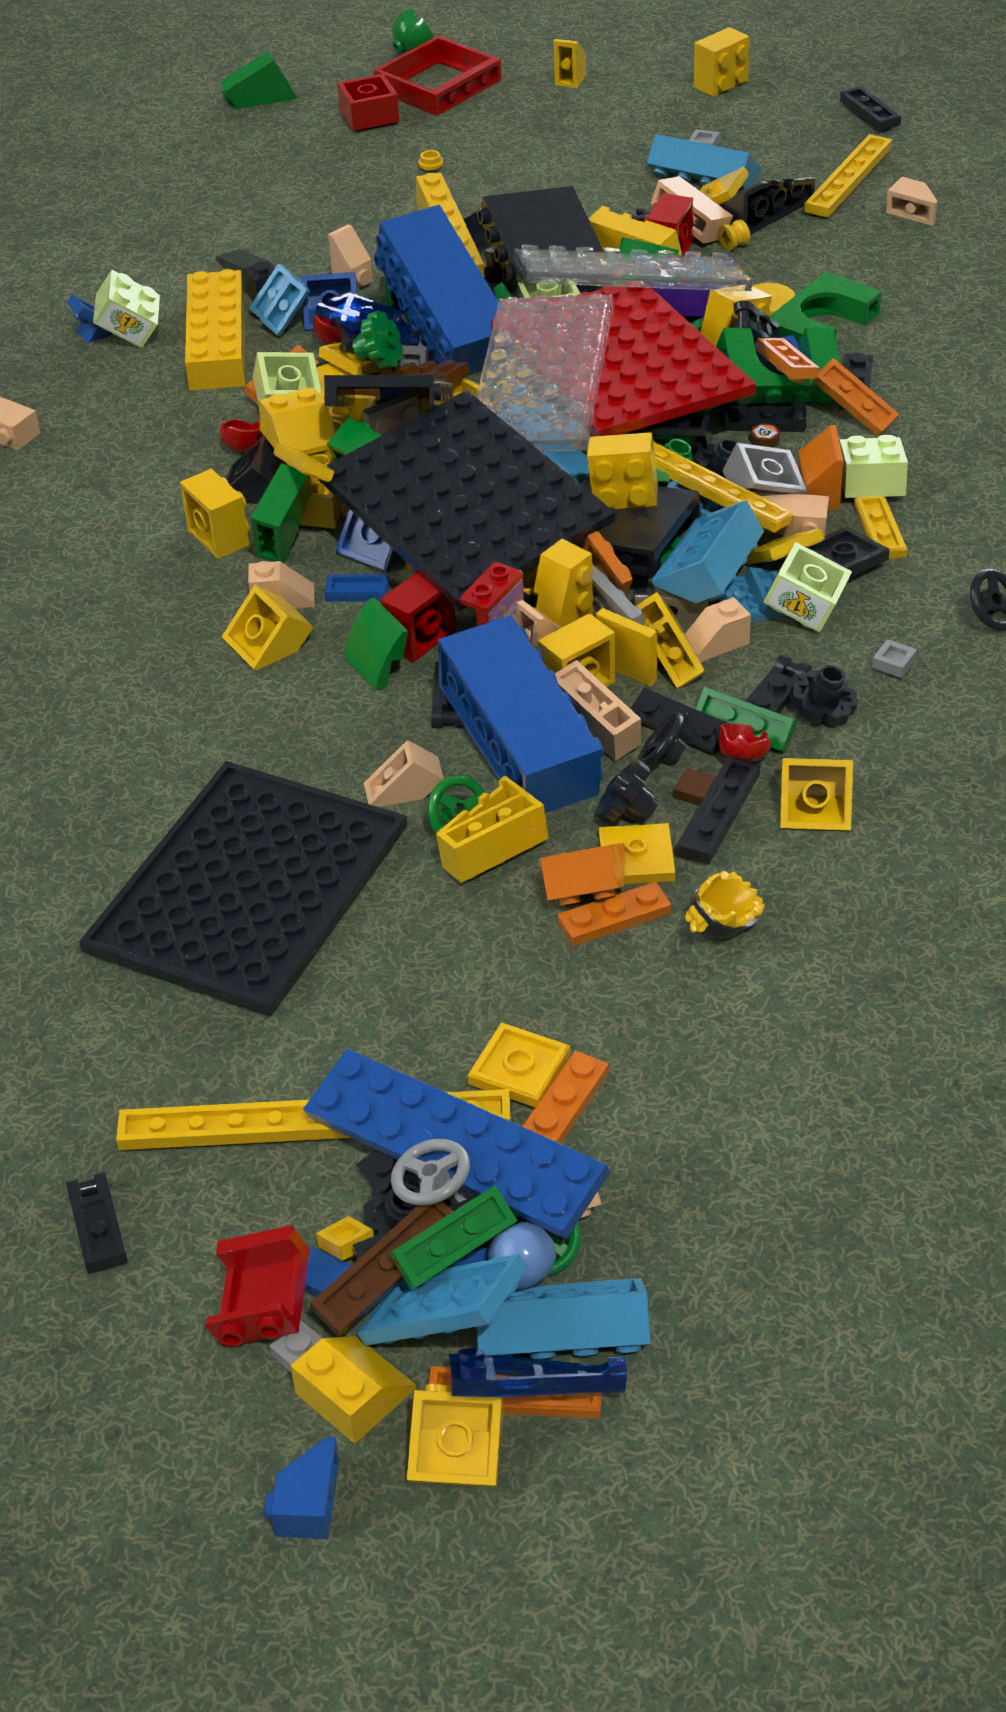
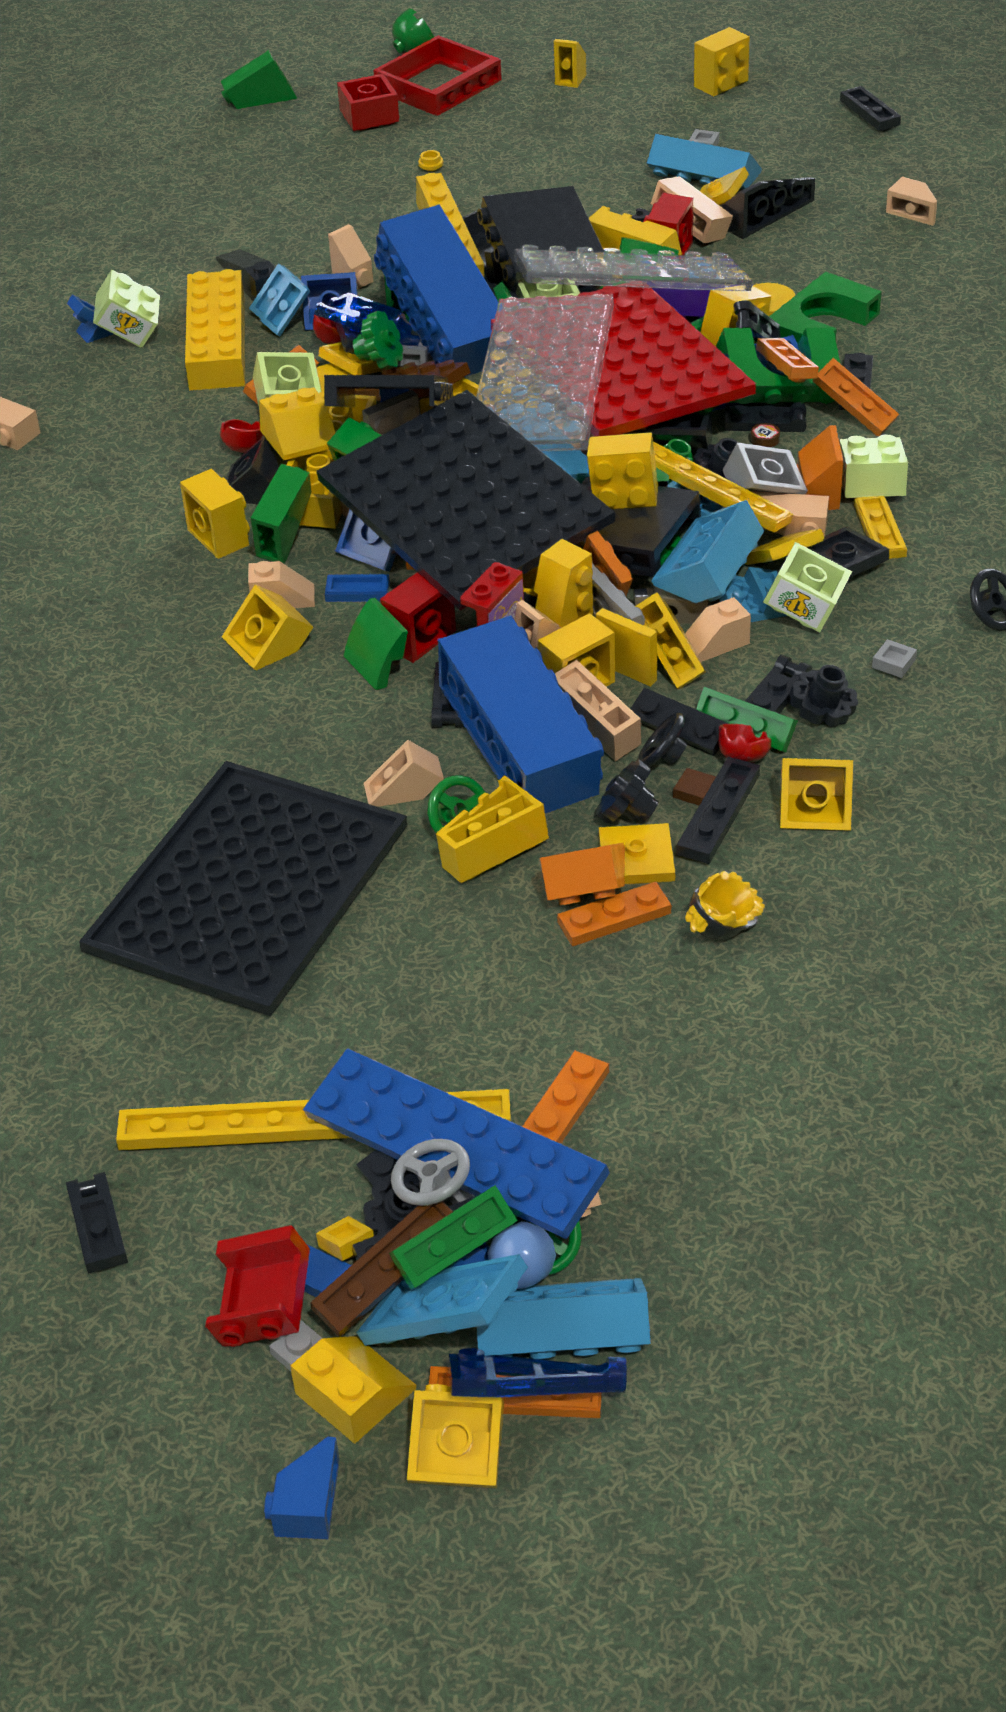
(303, 462): yellow tile -> none
(520, 1063): yellow plate -> none
(734, 235): yellow wheel -> none
(848, 176): yellow plate -> none

